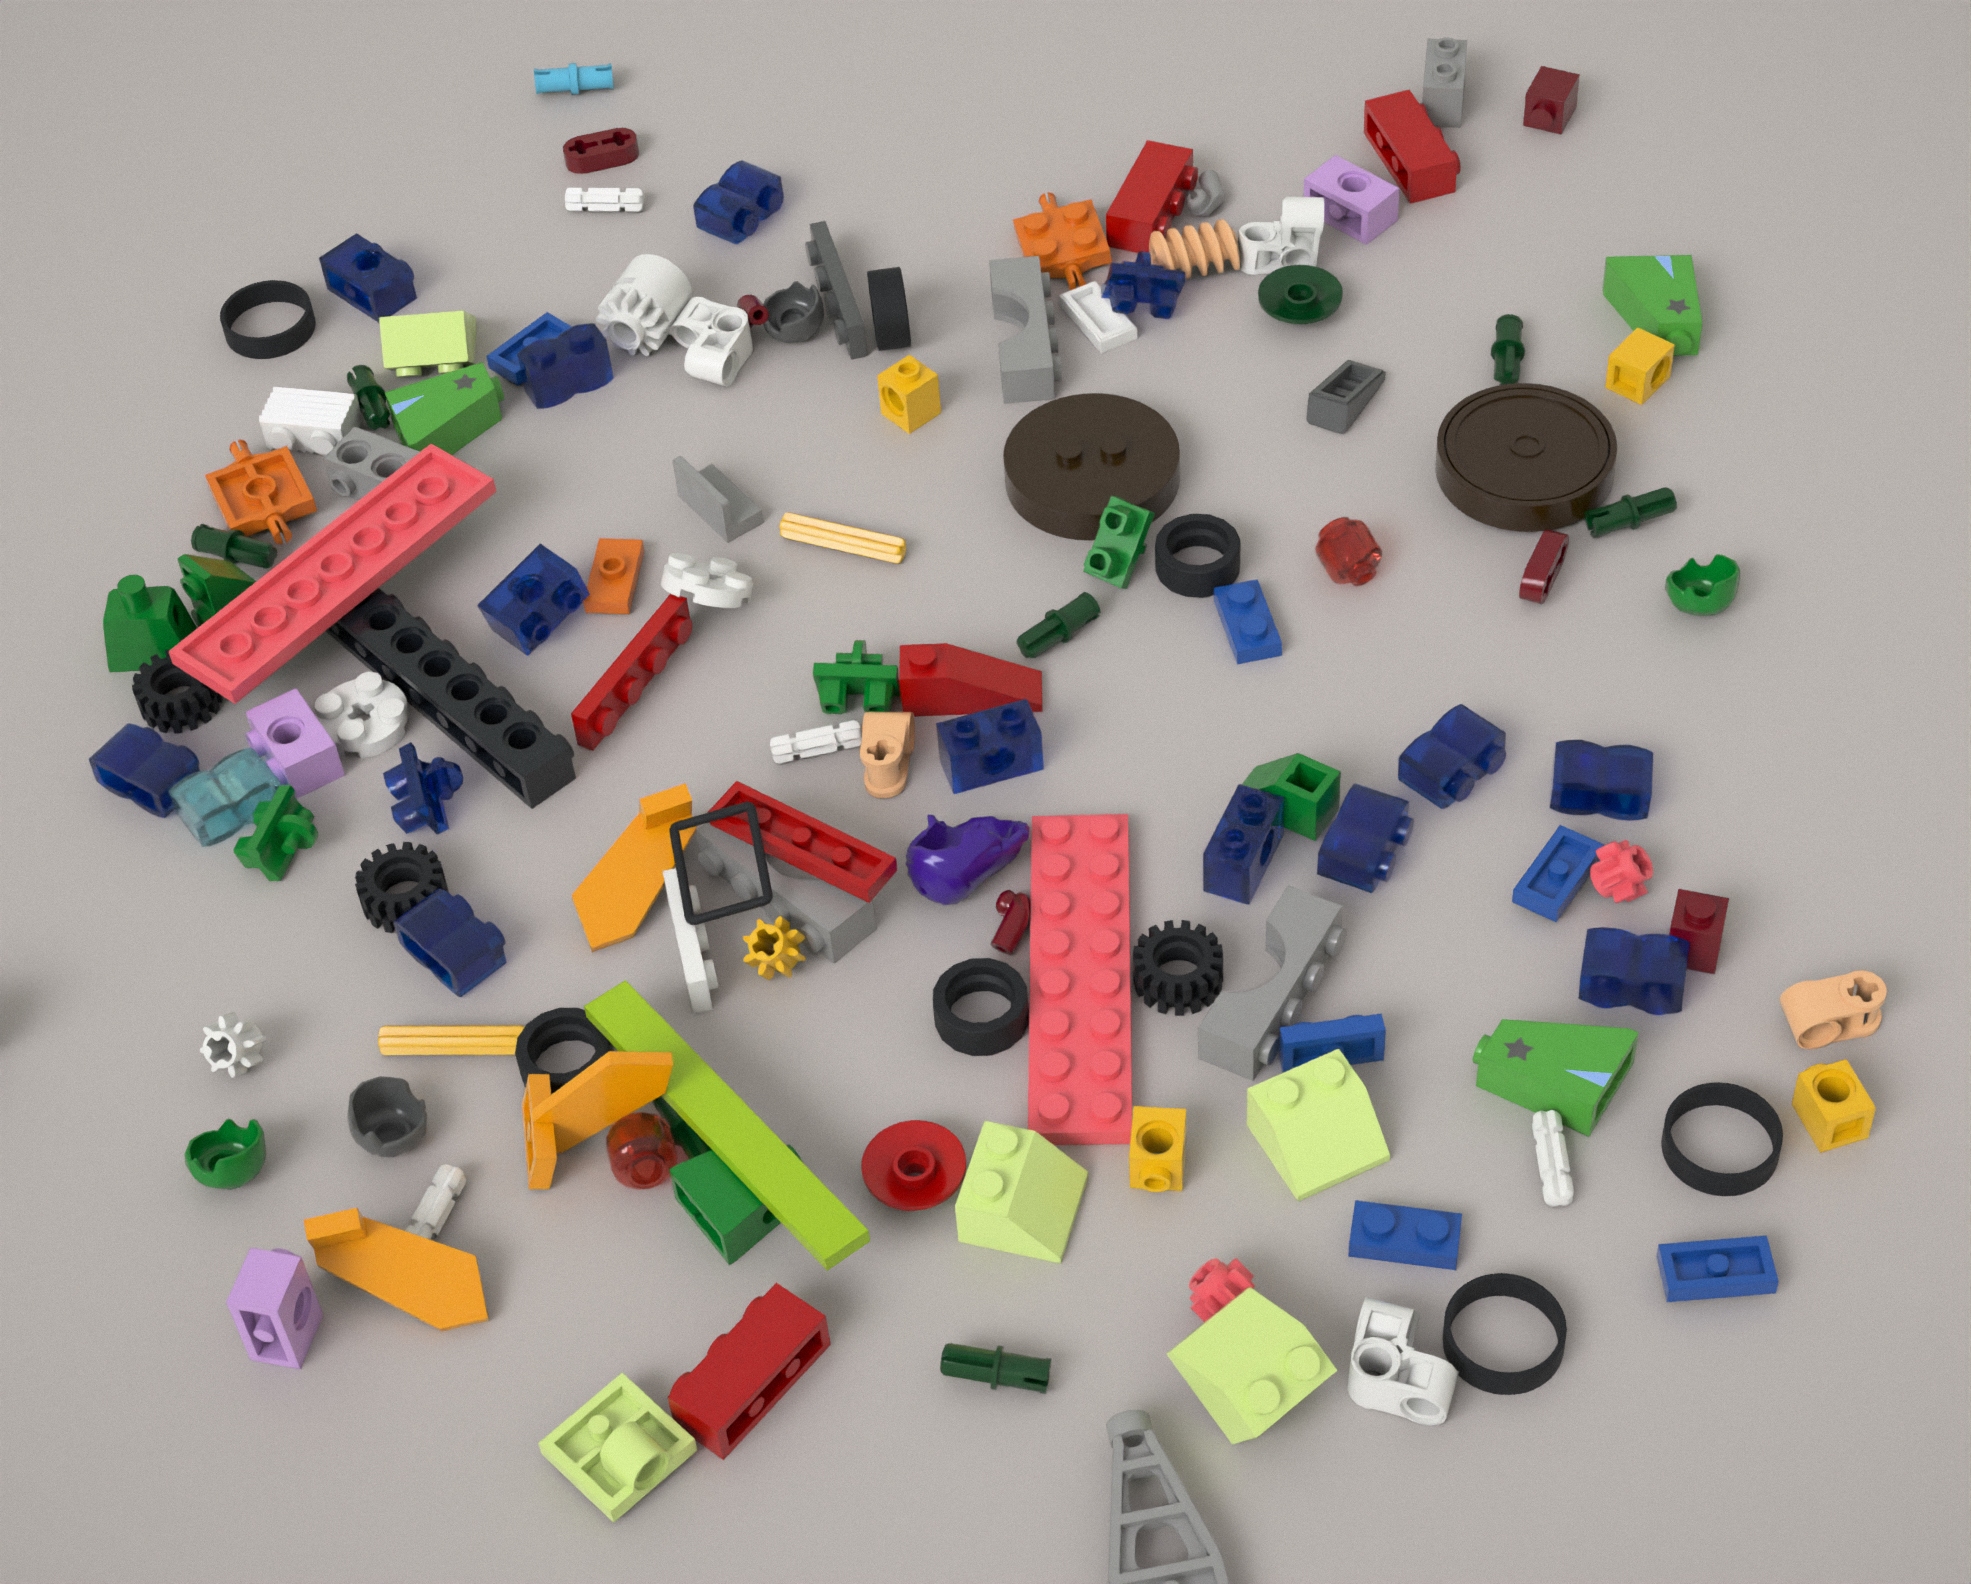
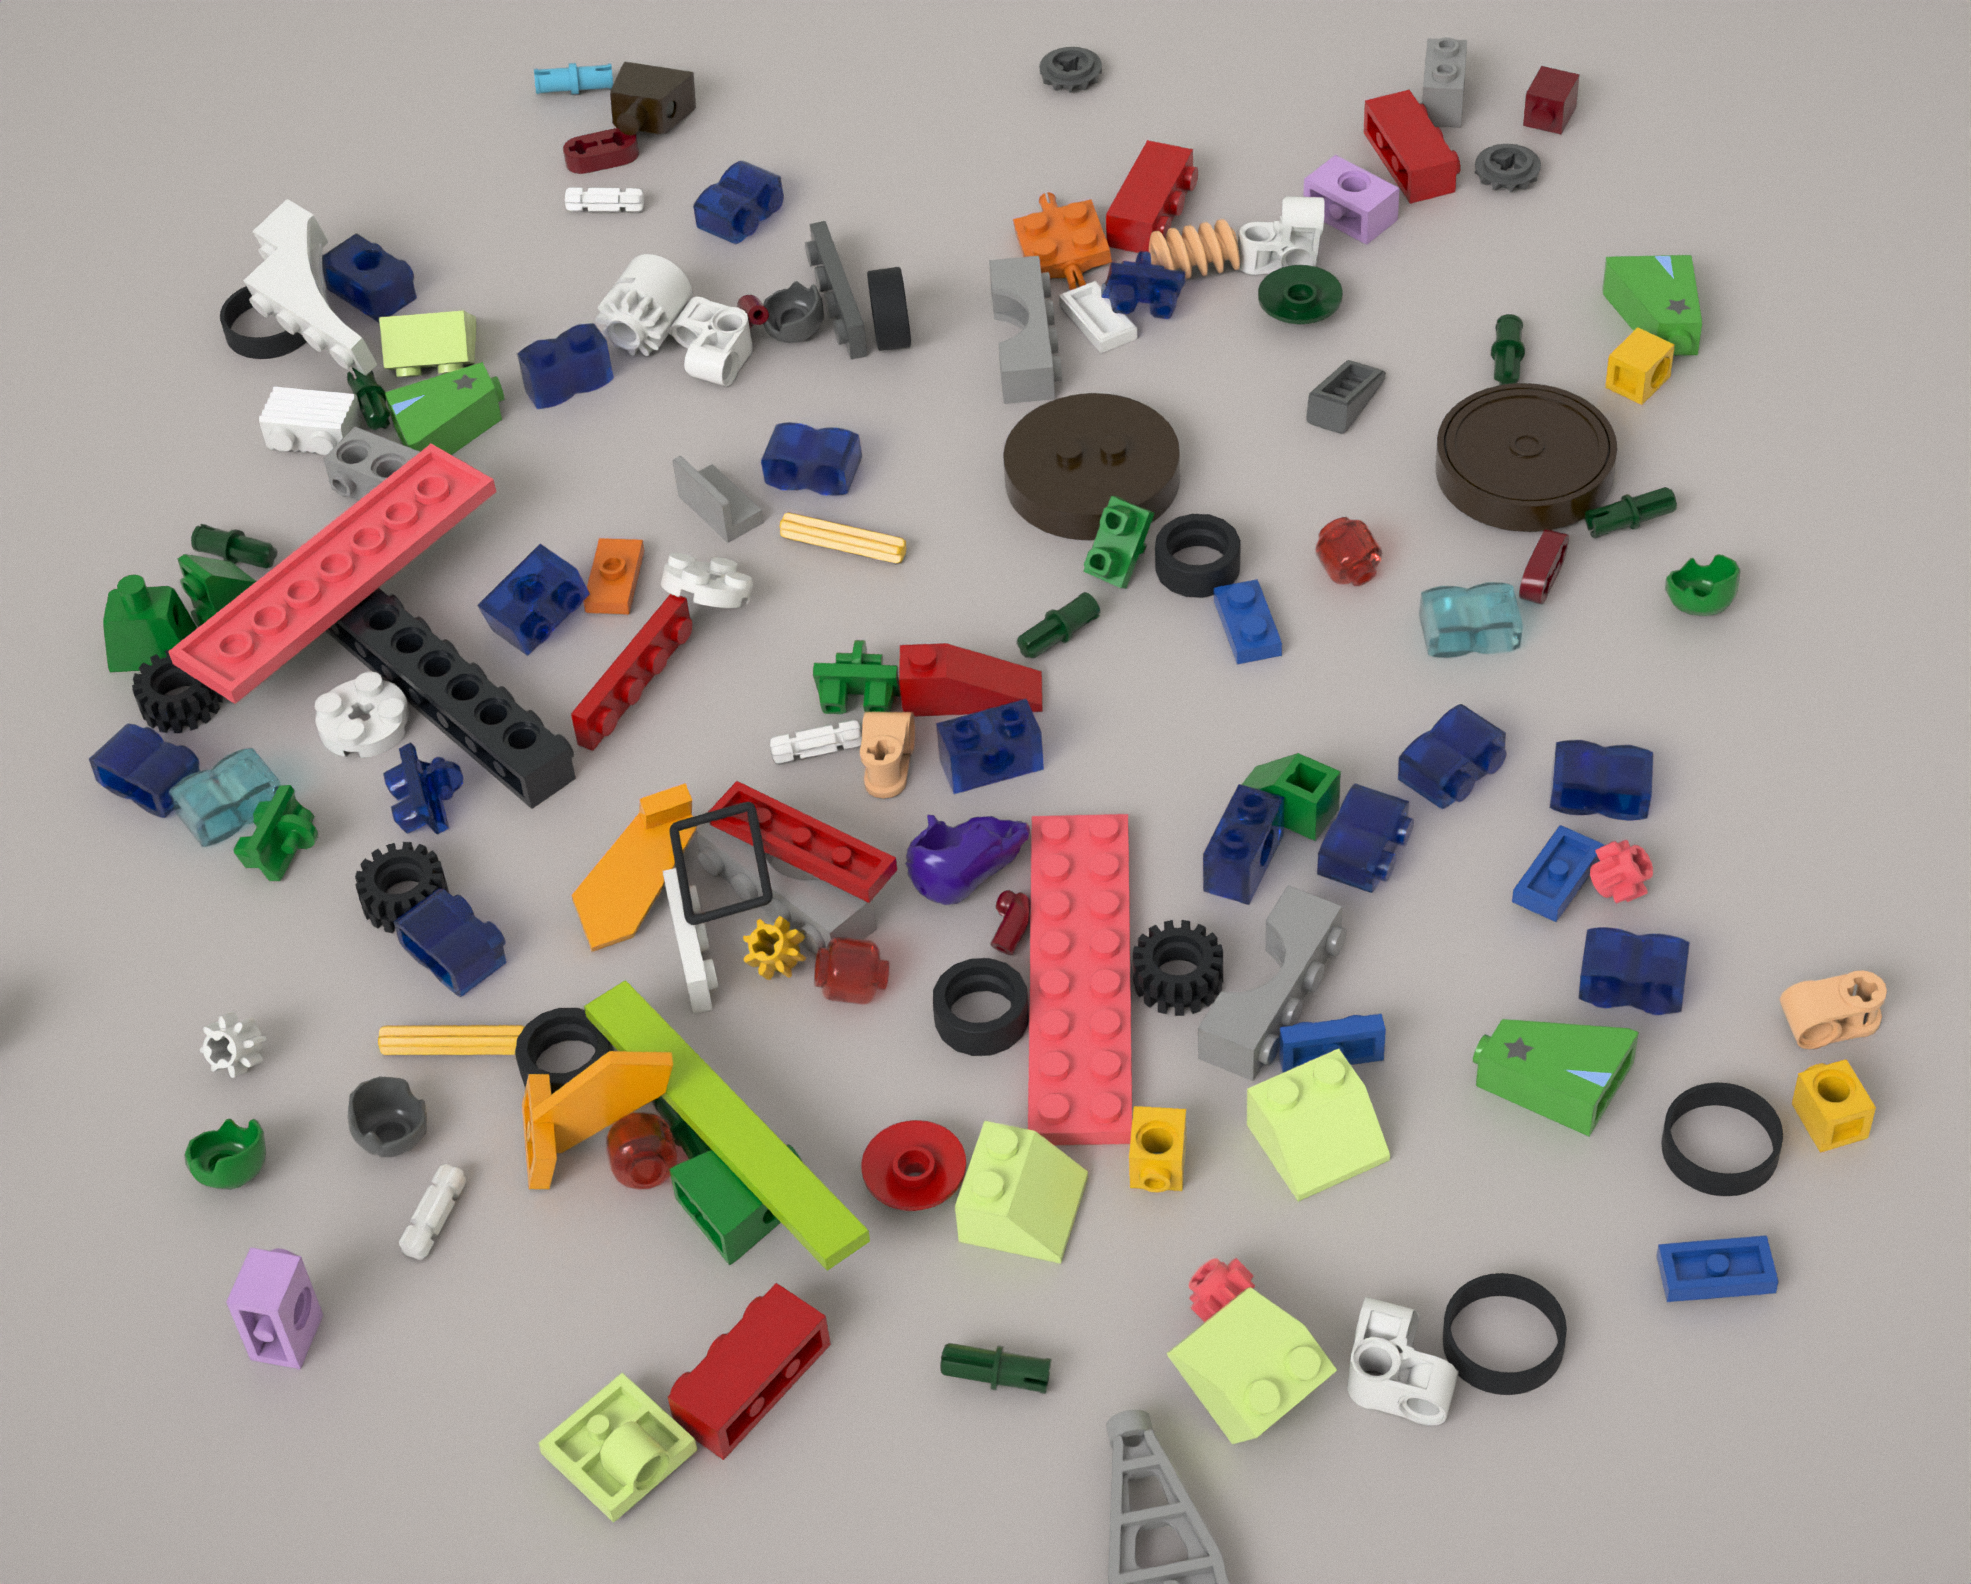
(261, 492): orange plate -> none
(293, 288): none -> white arch
(293, 743): lavender brick -> none
(400, 1268): light orange piece -> none
(505, 359): blue plate -> none
(651, 98): none -> dark brown torso
(811, 458): none -> clear blue brick
(850, 970): none -> clear red head
(909, 394): yellow brick -> none
(1060, 67): none -> dark grey gear
(1208, 197): light grey arm -> none
(1405, 1235): blue plate -> none
(1470, 620): none -> clear light blue brick
(1496, 159): none -> dark grey gear
(1552, 1158): white axle -> none
(1701, 922): dark red brick -> none

